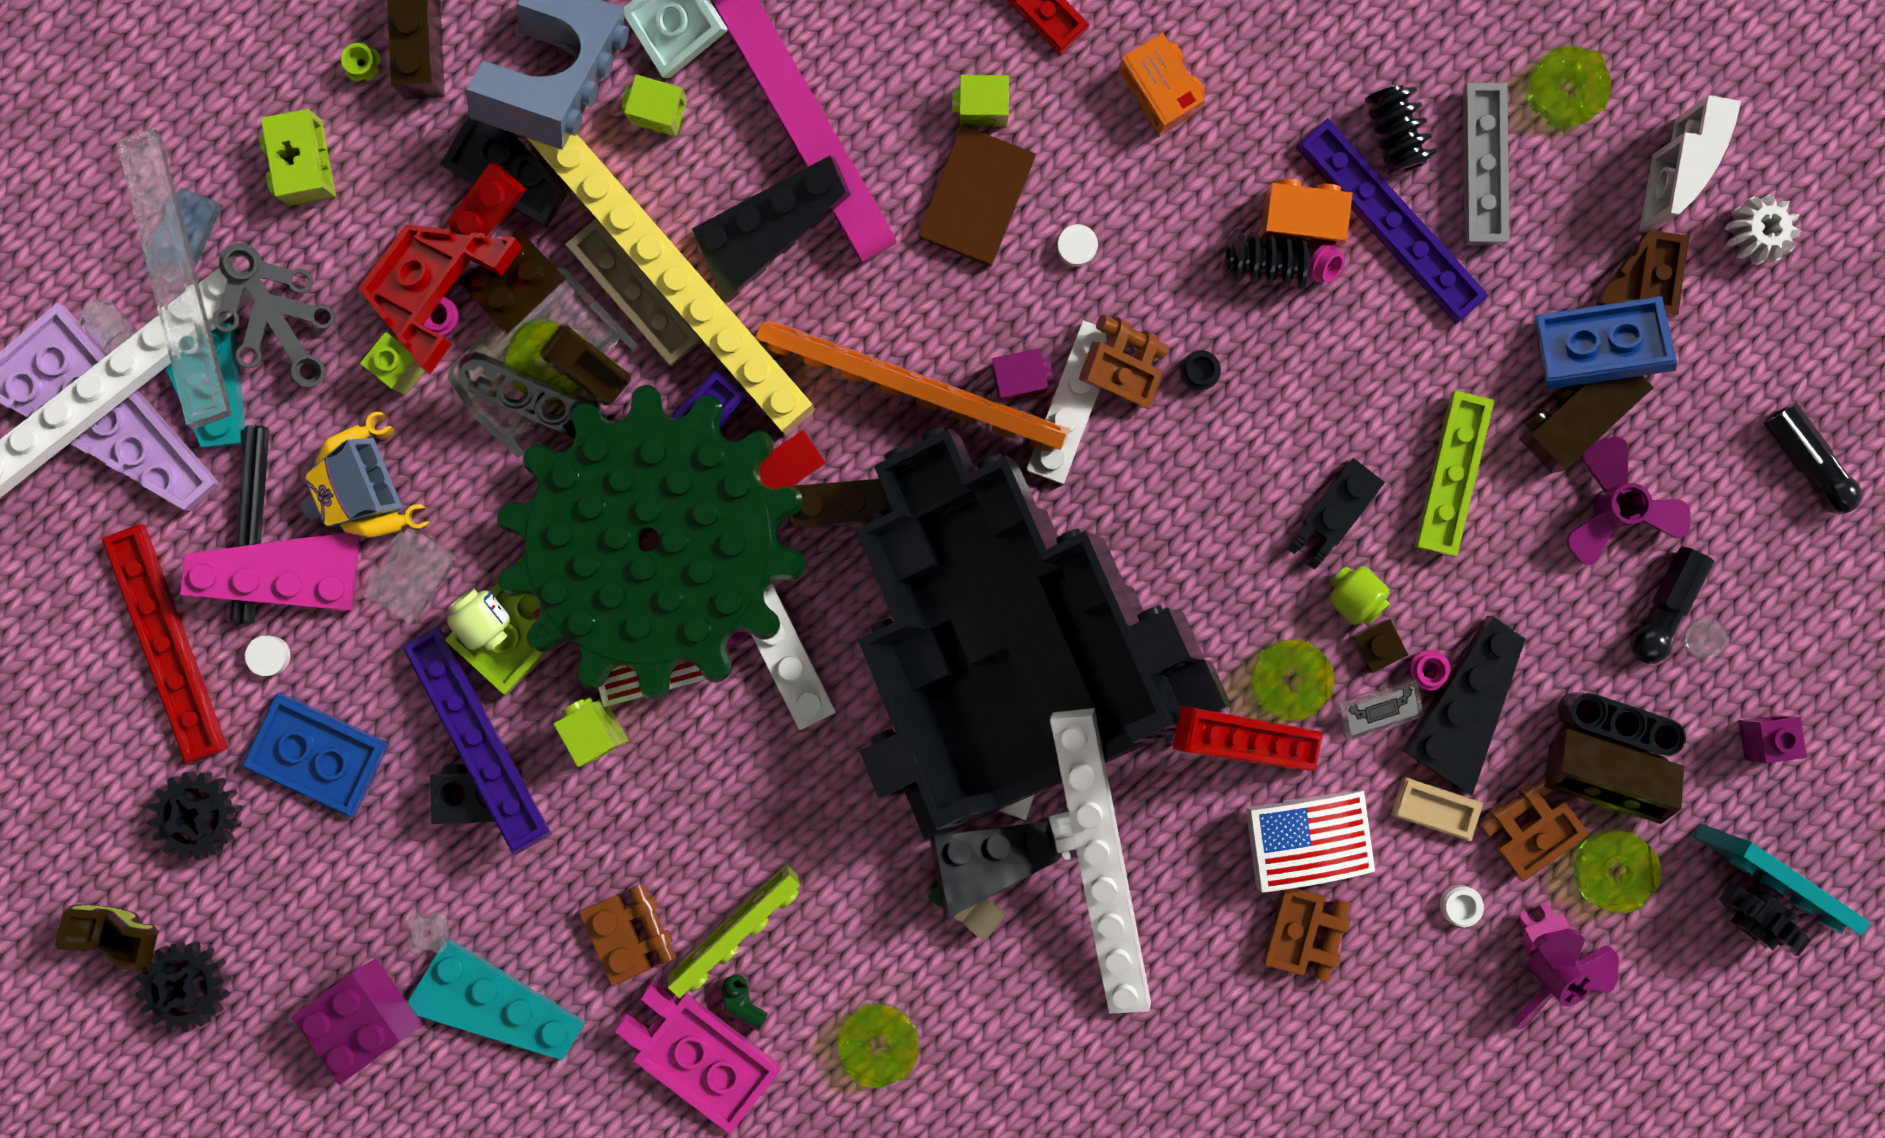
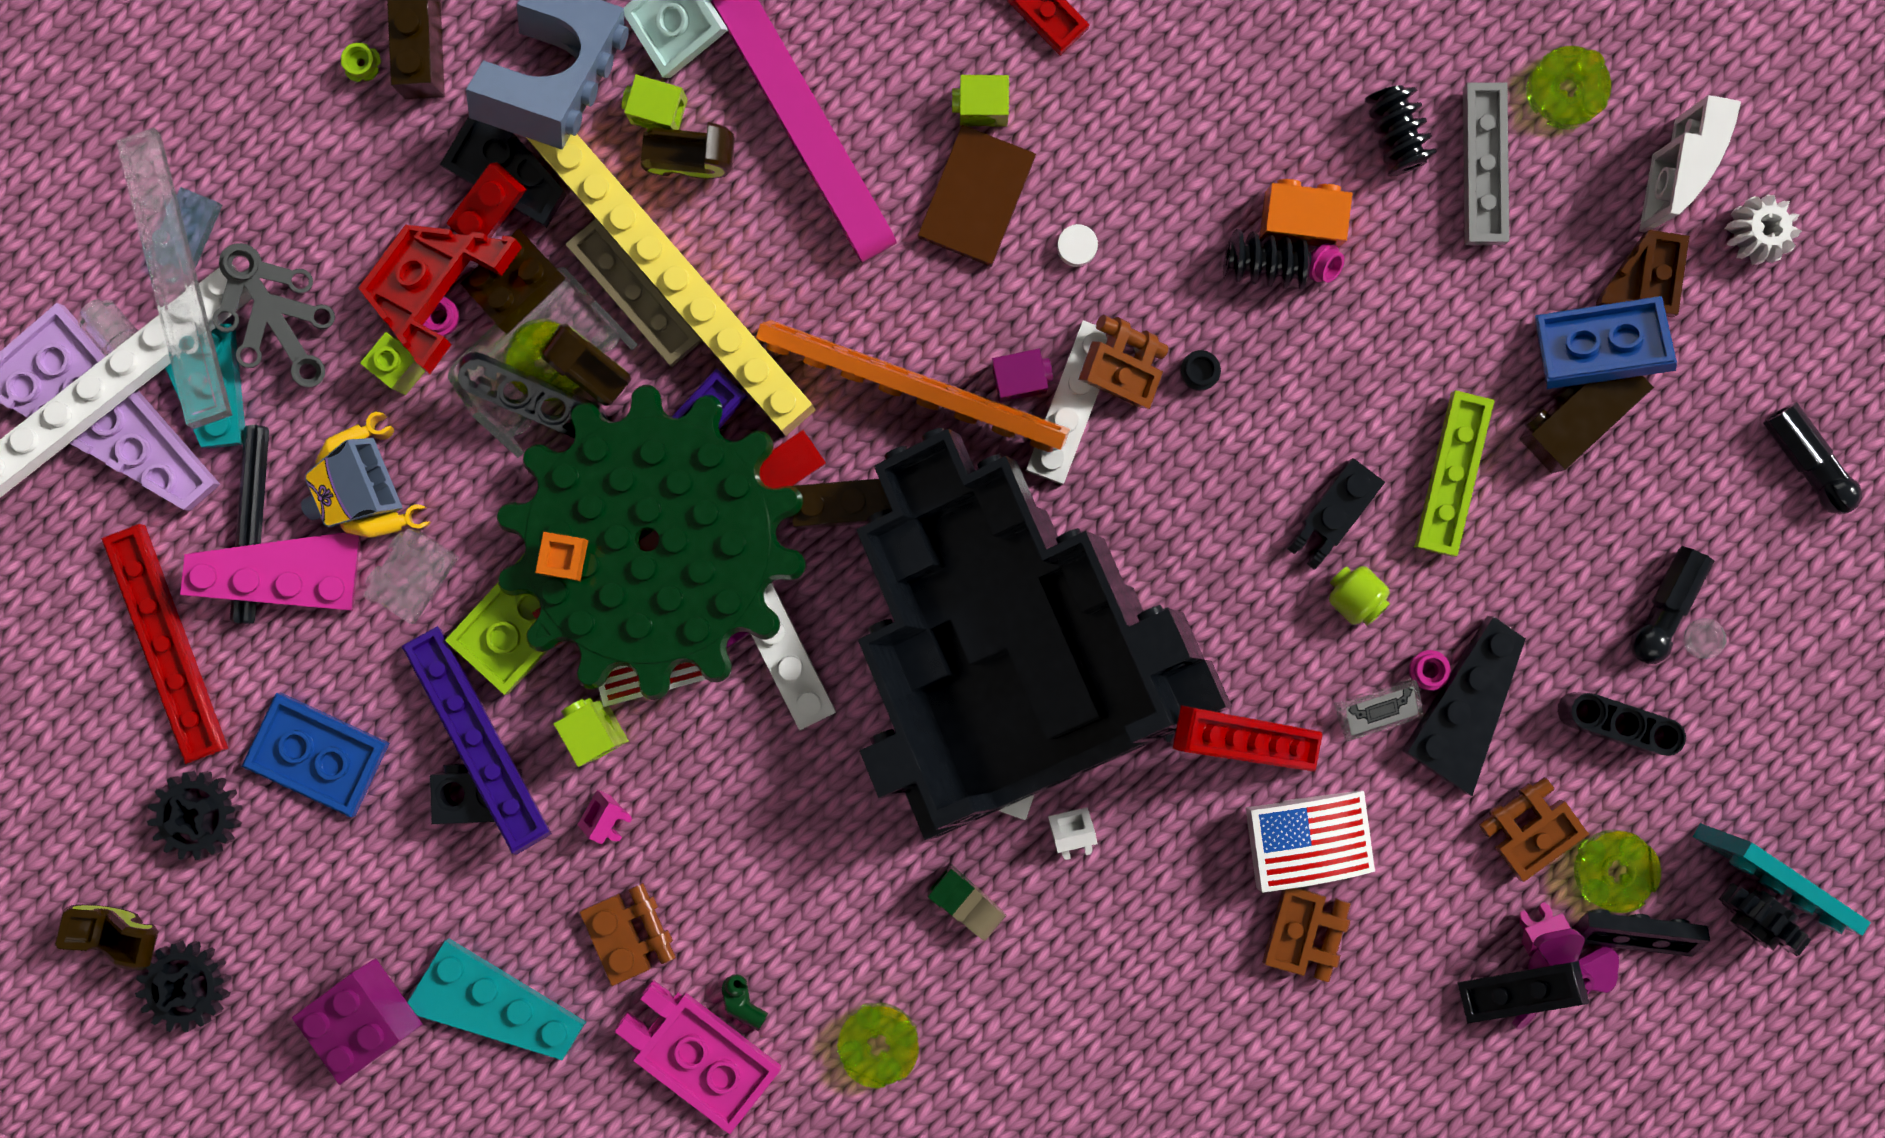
(267, 655): white tile -> none
(311, 174): lime brick -> none
(439, 933): clear plate -> none
(478, 620): yellowish green head -> none
(561, 556): none -> orange plate
(601, 816): none -> dark pink tile
(688, 152): none -> dark brown animal
(724, 941): lime plate -> none
(762, 227): black wing -> none
(987, 861): black wing -> none
(1101, 859): white plate -> none
(1162, 83): orange brick -> none
(1308, 696): clear neon green plate -> none
(1379, 645): dark brown plate -> none
(1393, 221): dark purple tile -> none
(1437, 809): tan tile -> none
(1461, 906): white tile -> none
(1523, 992): none -> black plate
(1609, 466): magenta piece -> none
(1614, 776): dark brown brick -> none
(1642, 933): none -> black plate
(1772, 739): magenta brick -> none

